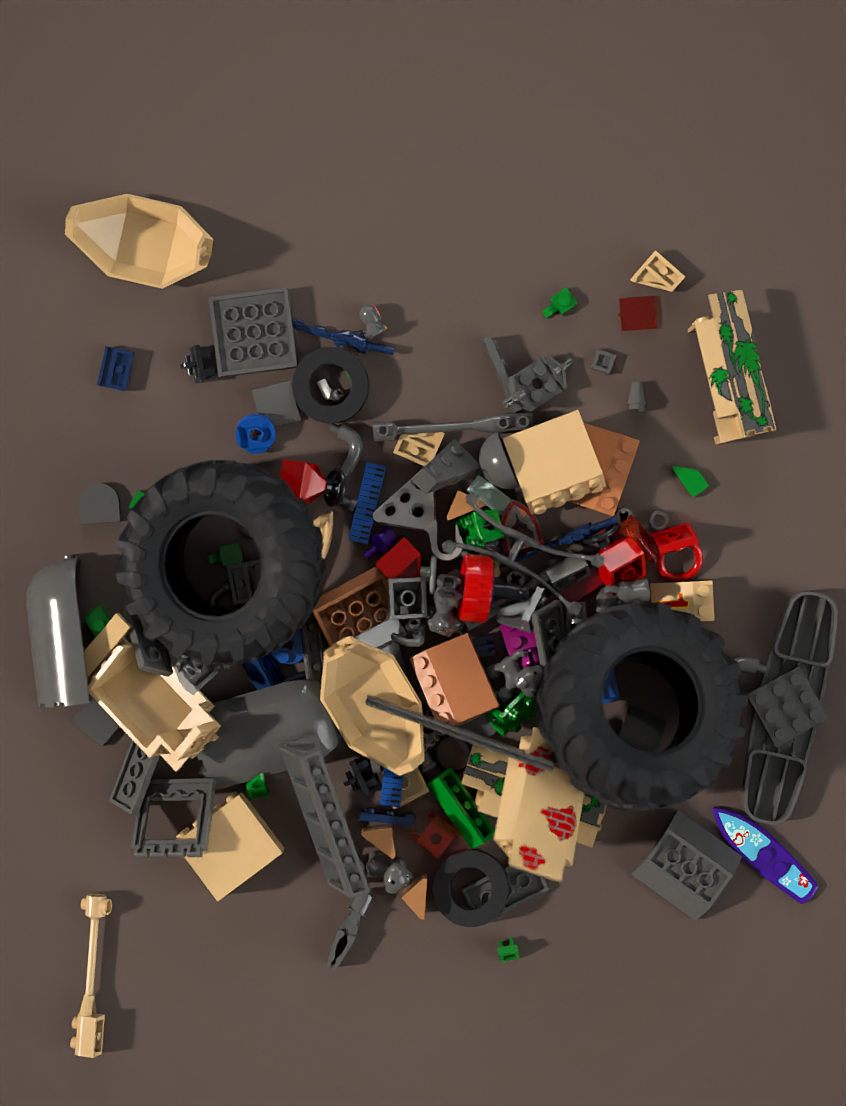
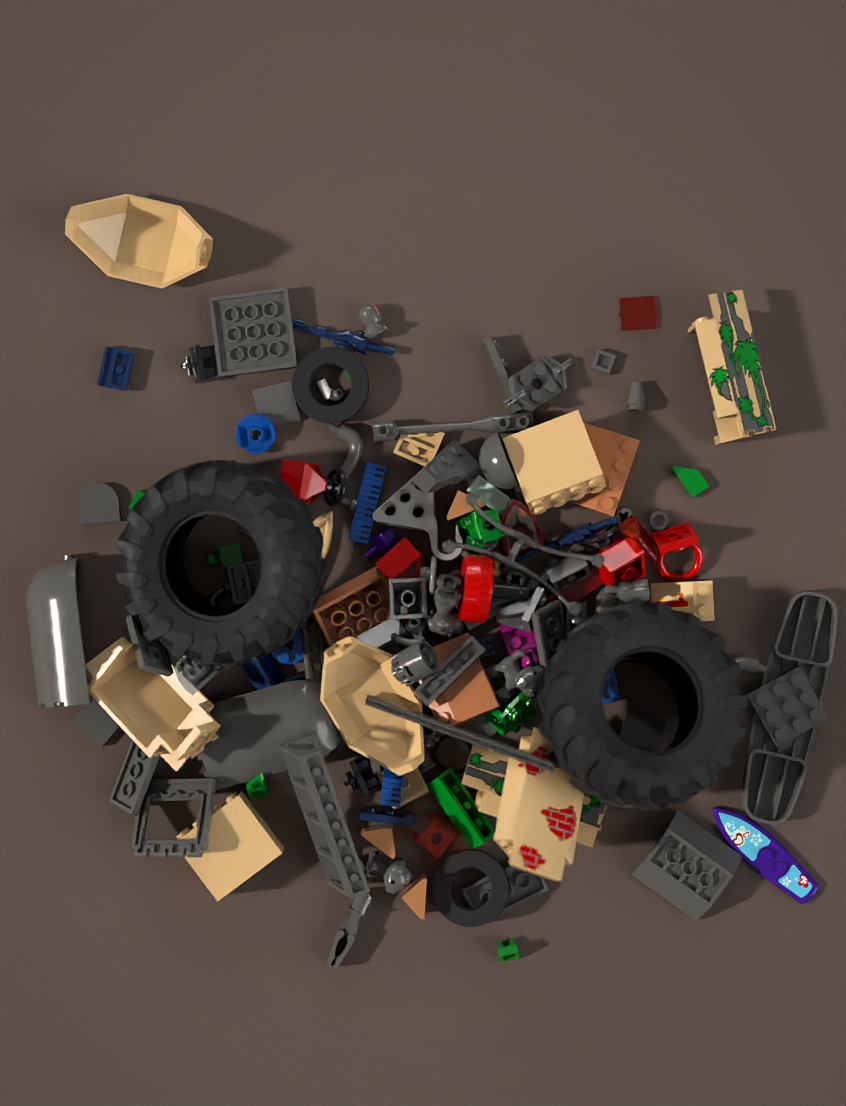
(89, 1024): tan bar -> none
(97, 618): green torso -> none
(105, 643): tan tile -> none
(414, 663): none -> dark grey gear
(449, 670): none -> dark grey plate
(561, 302): green plate -> none
(658, 273): tan wing -> none

